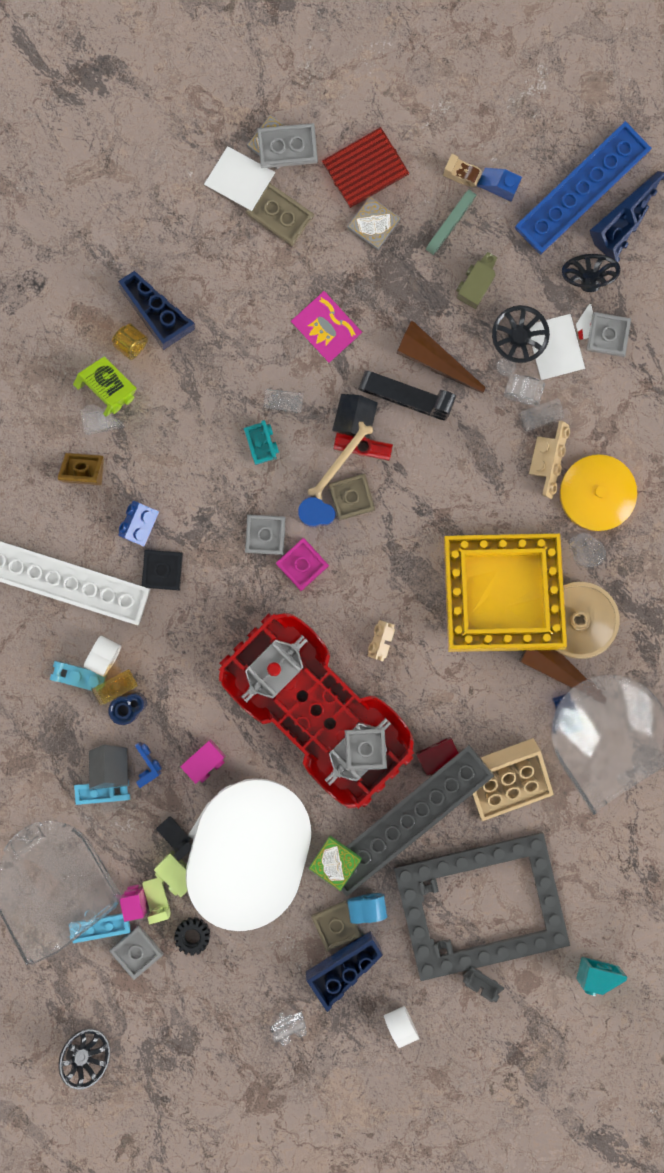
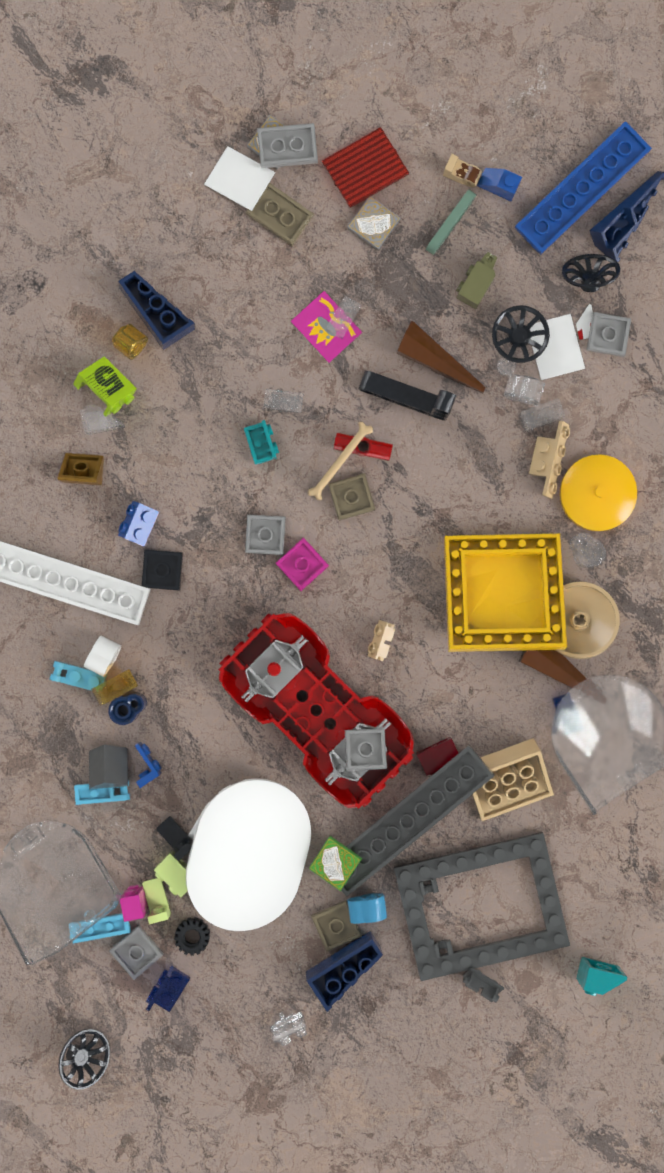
(169, 988): none -> clear blue bracket
(203, 761): dark pink brick -> none
(315, 512): blue piece -> none
(343, 317): none -> clear plate
(353, 410): black slope -> none
(401, 1027): white piece -> none

